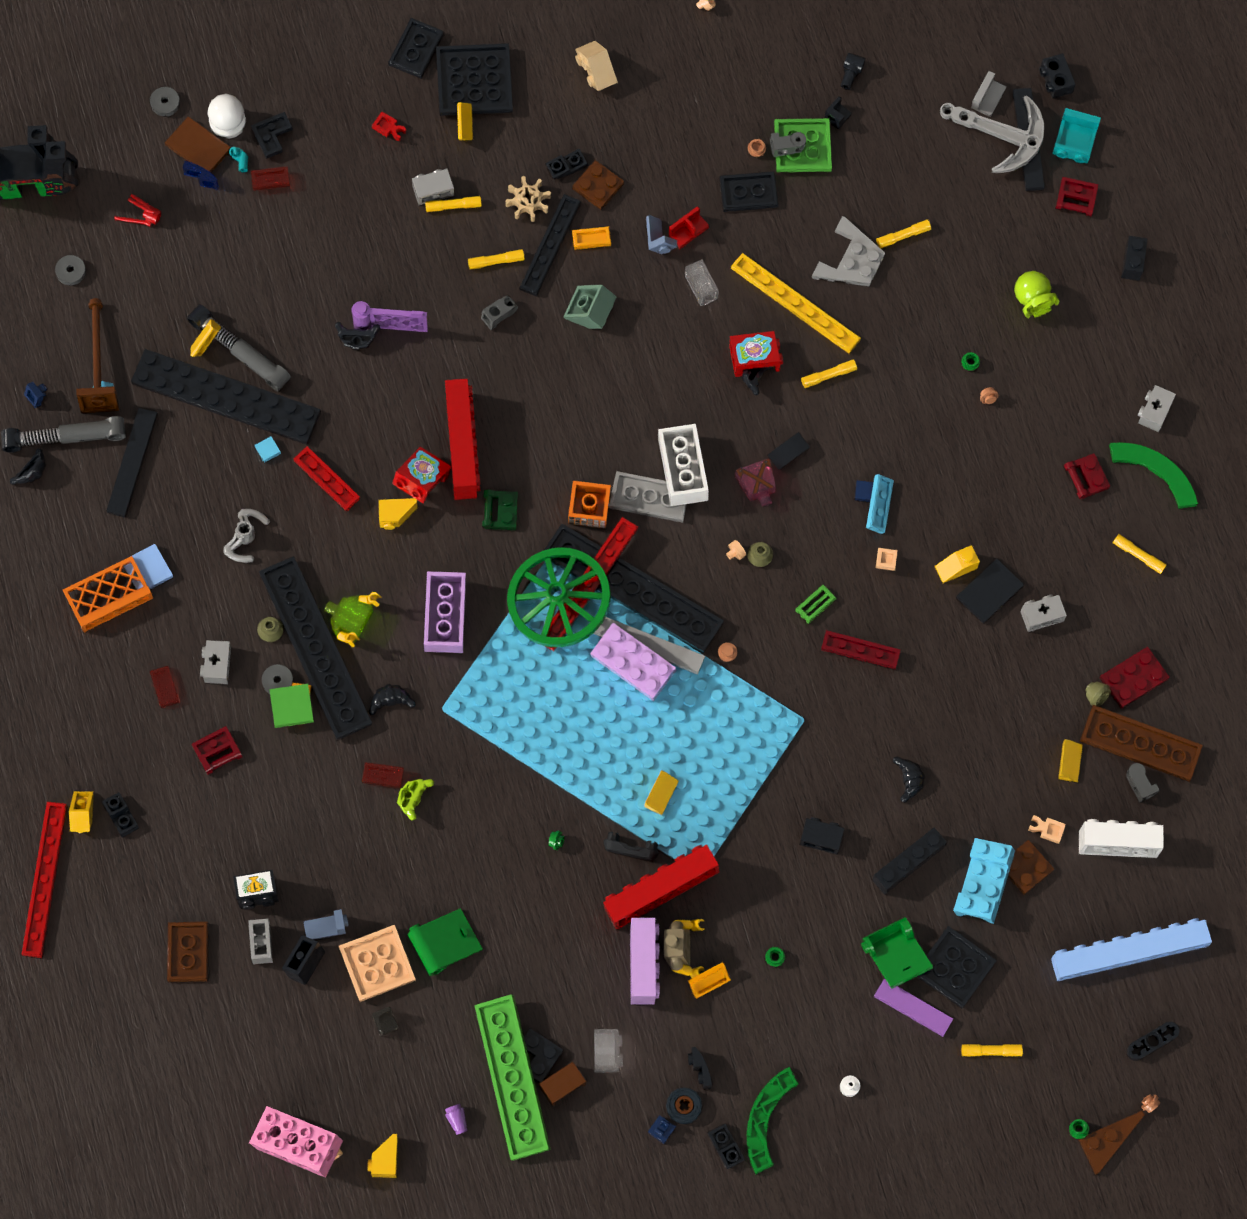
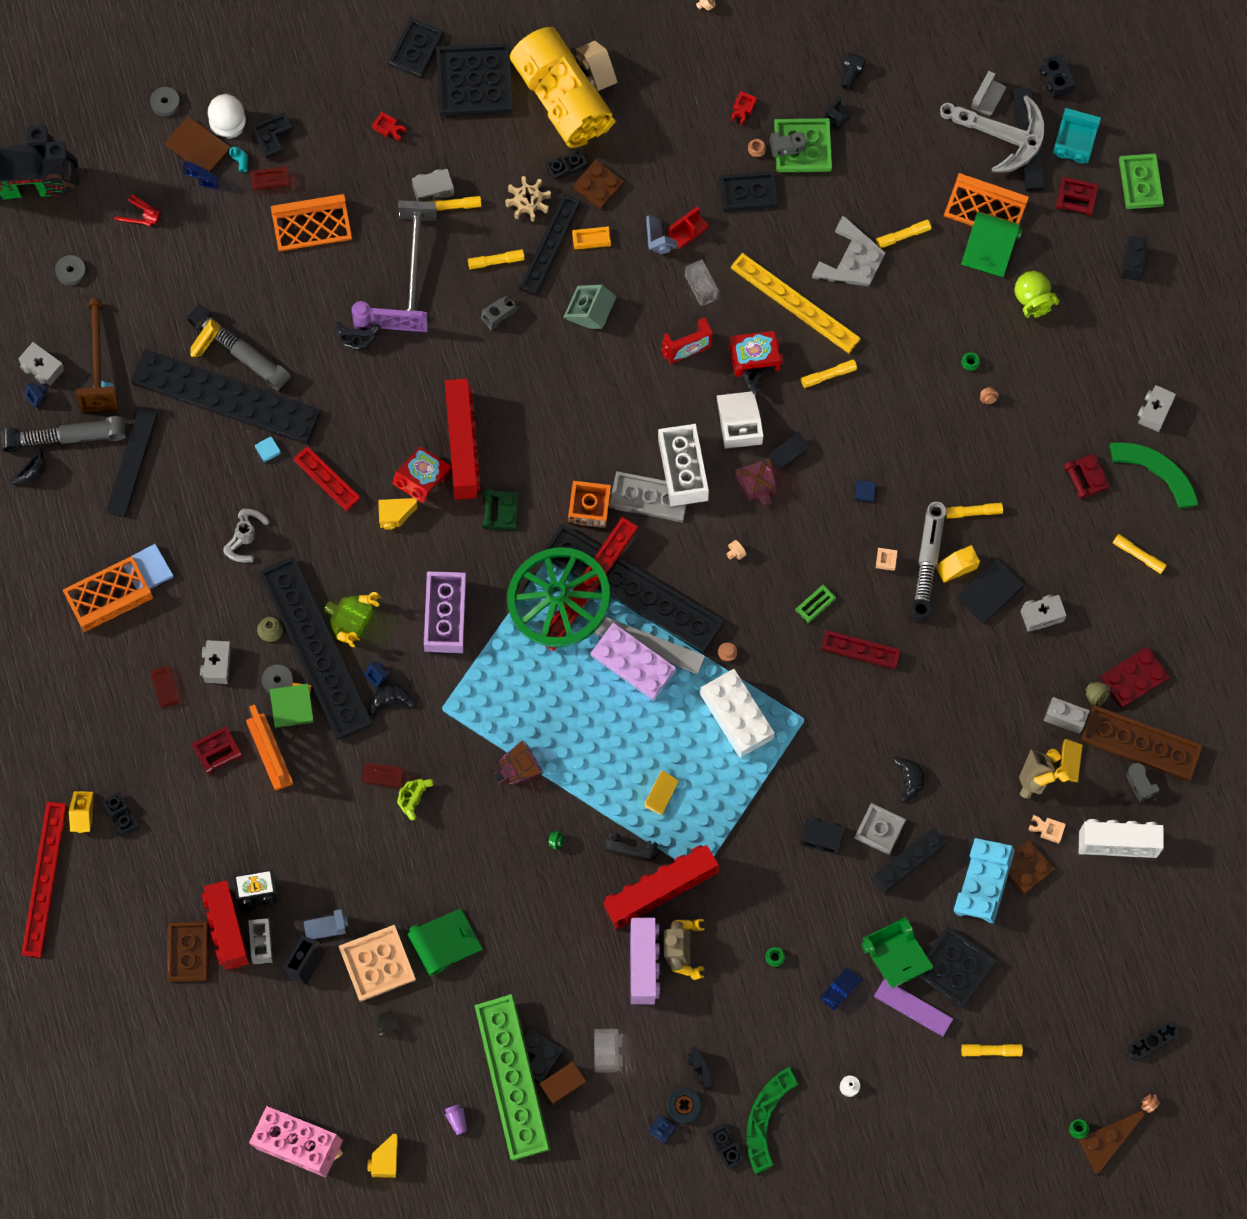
(37, 356): none -> light grey brick
(225, 924): none -> red brick
(268, 750): none -> orange fence
(310, 207): none -> orange fence
(376, 674): none -> dark blue tile
(415, 211): none -> flat silver tile
(464, 121): yellow slope -> none
(518, 765): none -> torso
(562, 87): none -> yellow cylinder
(687, 345): none -> red panel
(709, 980): light orange tile -> none
(737, 713): none -> white brick
(740, 420): none -> white slope
(743, 105): none -> red plate
(760, 554): olive cone -> none
(840, 989): none -> clear blue slope
(879, 504): medium azure tile -> none
(880, 828): none -> light grey tile
(928, 560): none -> piece
(986, 190): none -> orange fence
(986, 509): none -> yellow piece
(991, 244): none -> green door
(1039, 771): none -> dark tan torso
(1066, 715): none -> light grey brick
(1131, 950): light blue brick -> none
(1141, 181): none -> bright green plate

